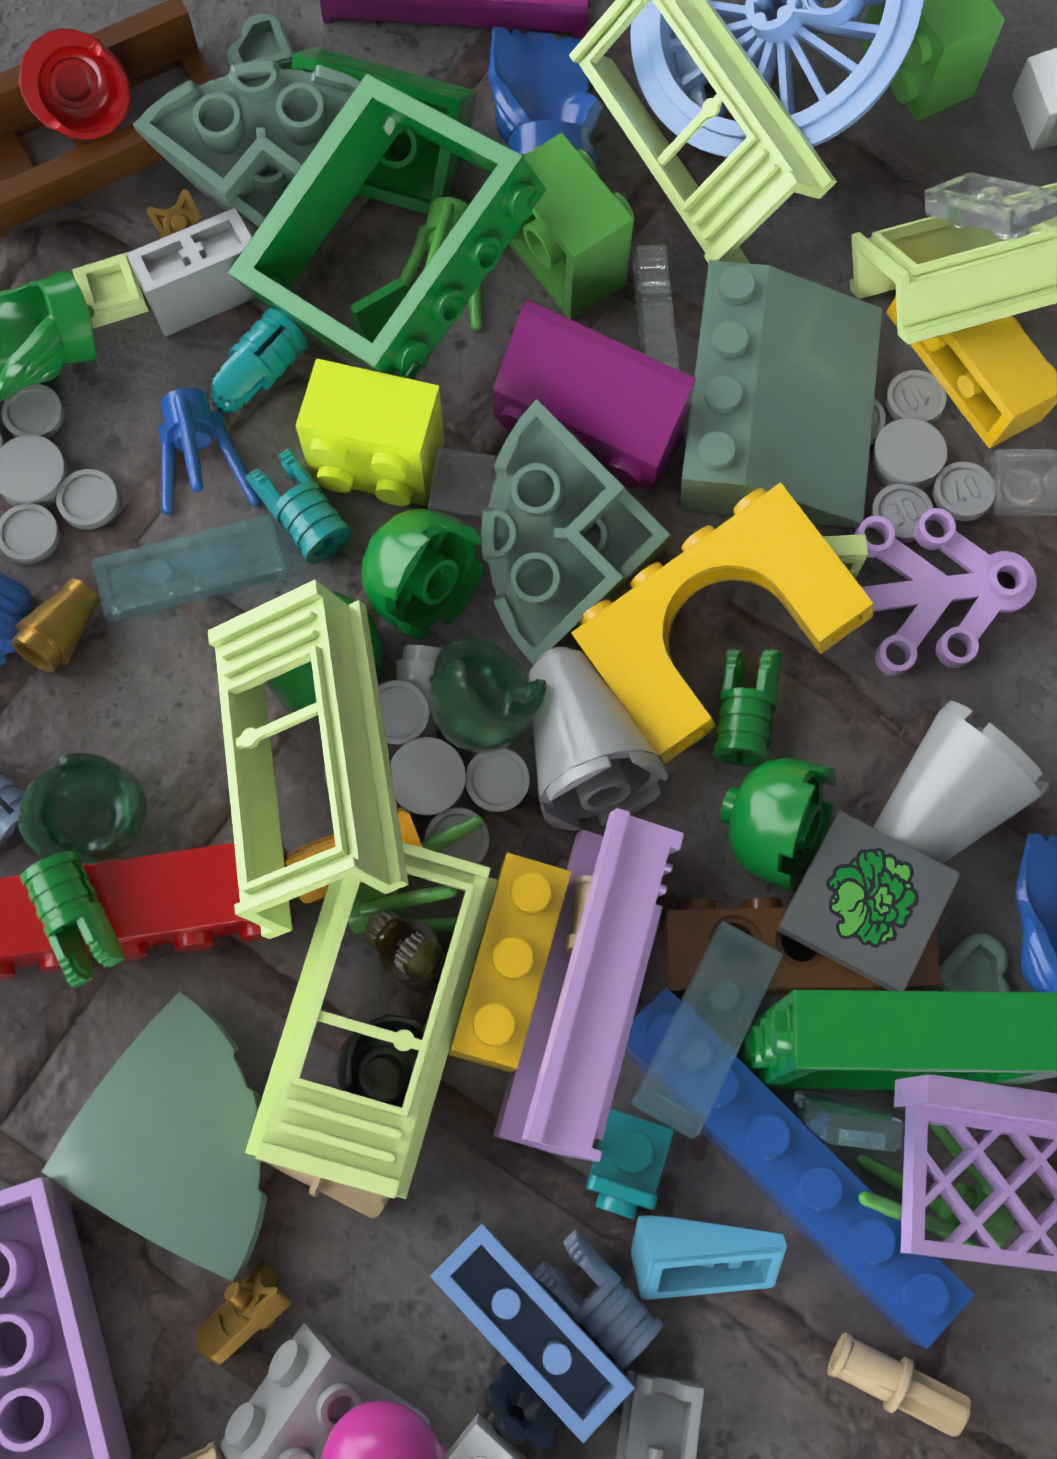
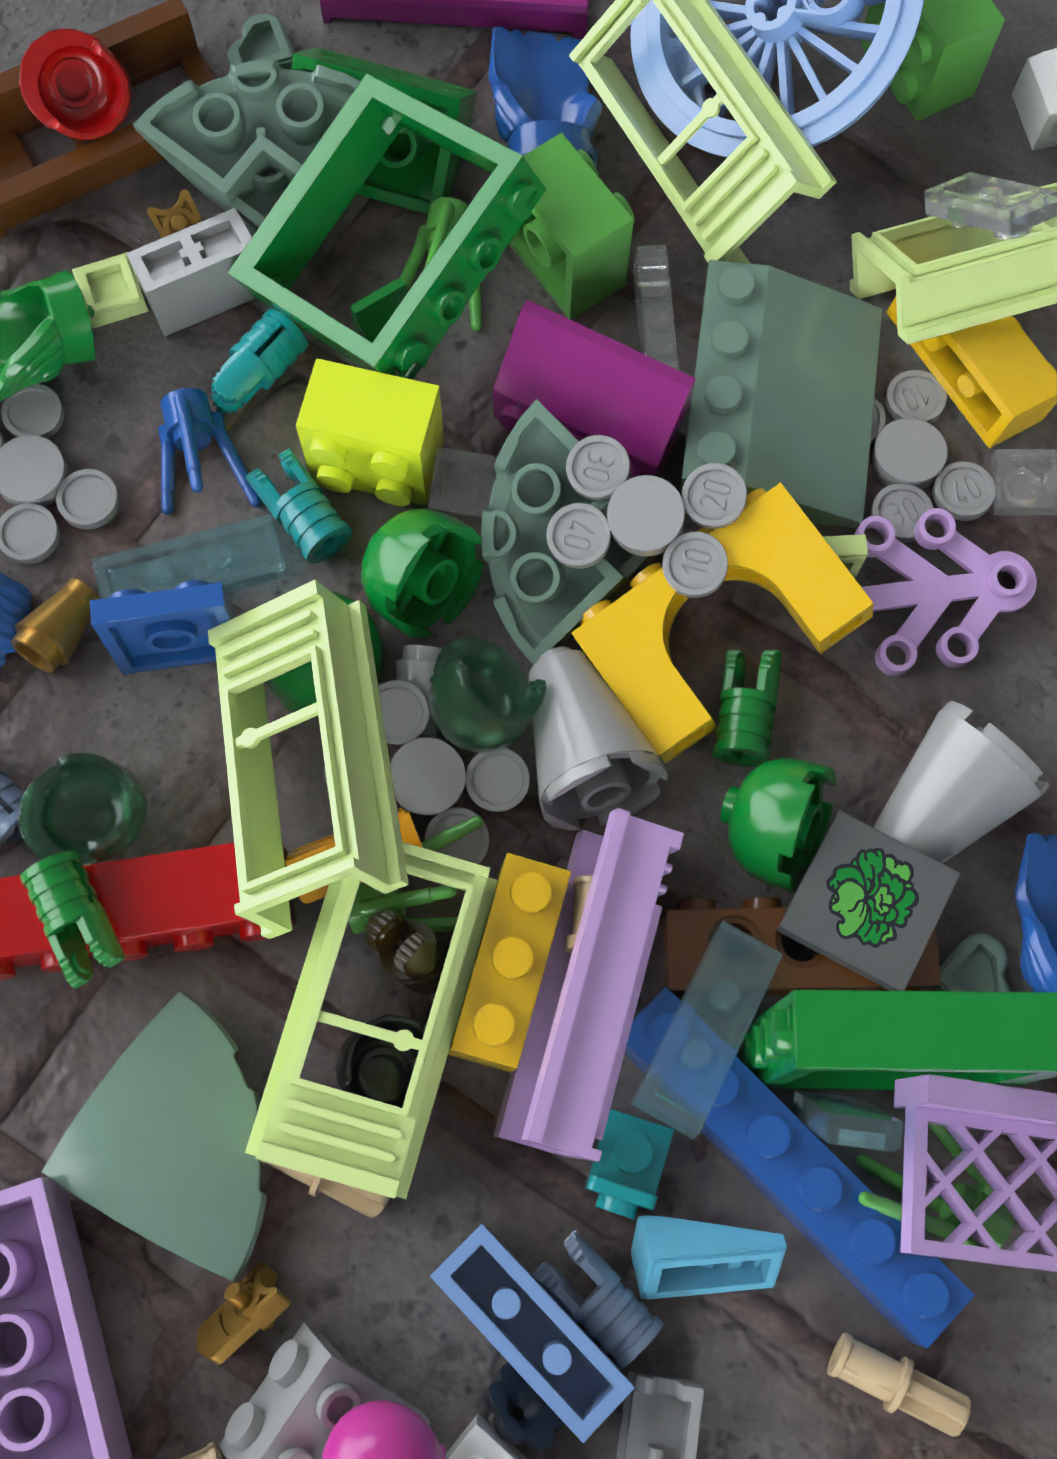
(161, 626): none -> blue plate
(647, 516): none -> light grey piece

